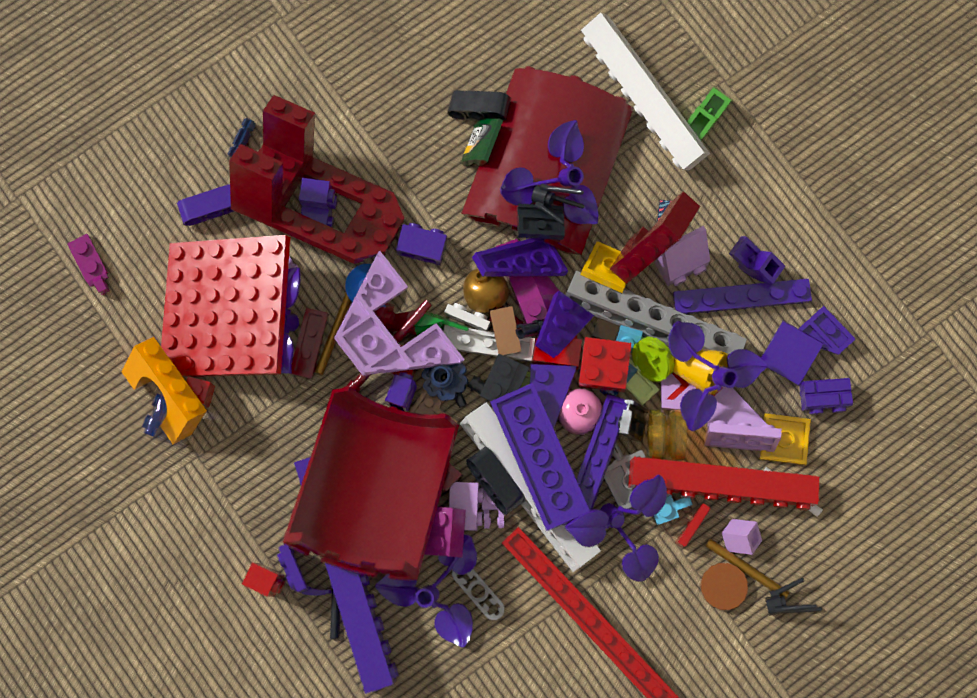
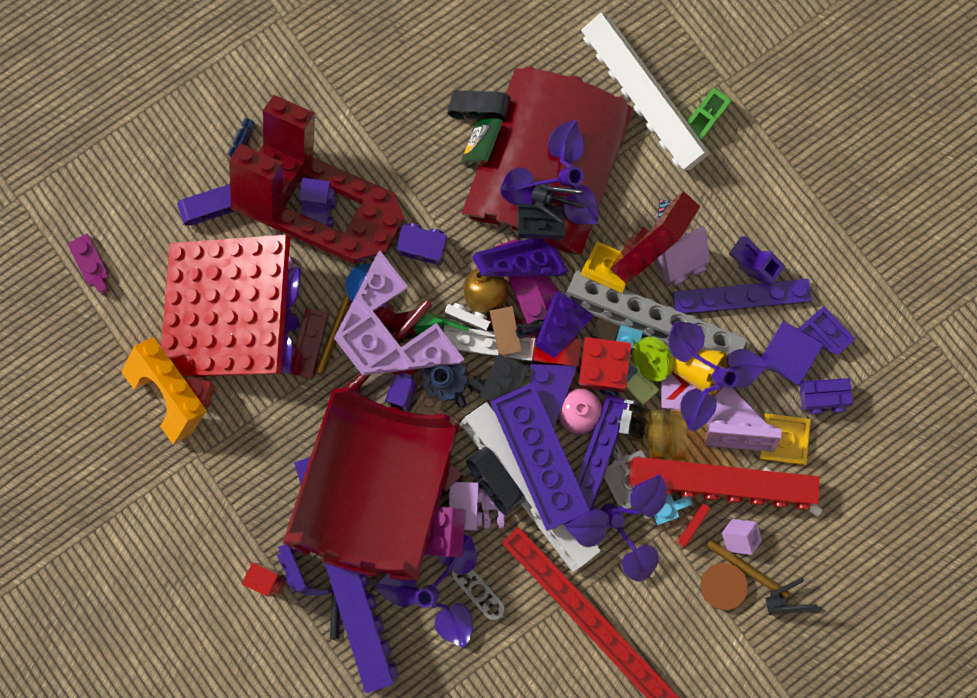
(153, 421): clear blue plate -> none

